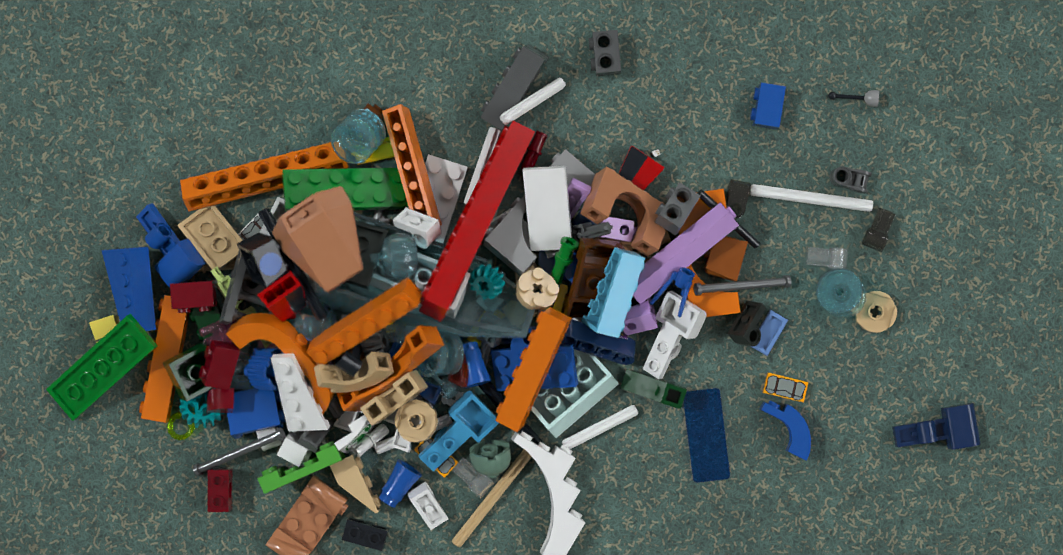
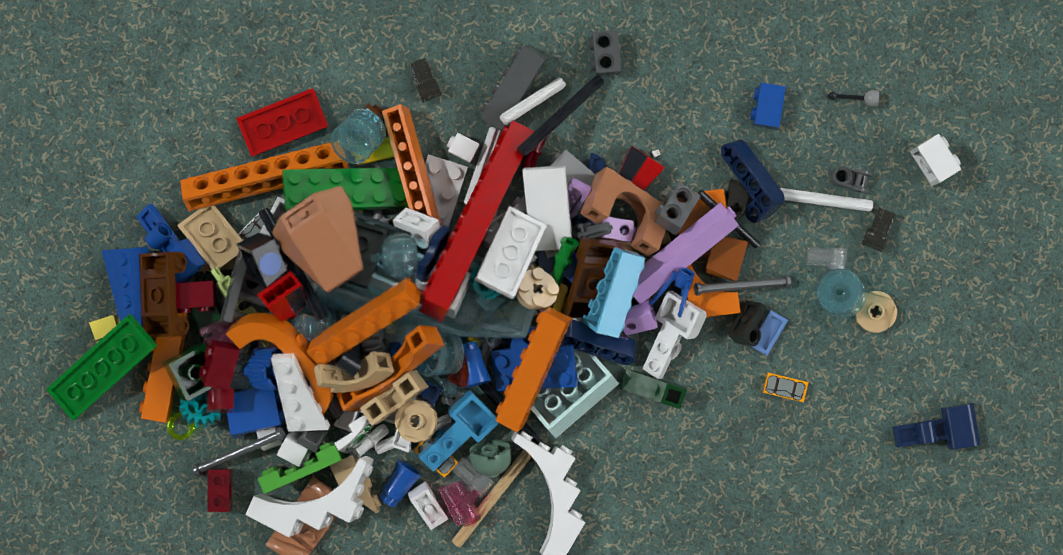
(159, 294): none -> reddish brown piece
(282, 122): none -> red plate
(289, 516): none -> white arch
(365, 534): black brick -> none
(426, 84): none -> clear smoke piece
(434, 250): none -> dark blue tile
(460, 503): none -> clear pink pin
(463, 147): none -> white brick
(510, 252): none -> white plate
(560, 115): none -> black axle
(595, 163): none -> dark blue tile
(600, 427): white axle -> none
(706, 435): clear blue piece -> none
(756, 180): none -> dark blue beam
(798, 430): blue arch -> none
(936, 159): none -> white brick

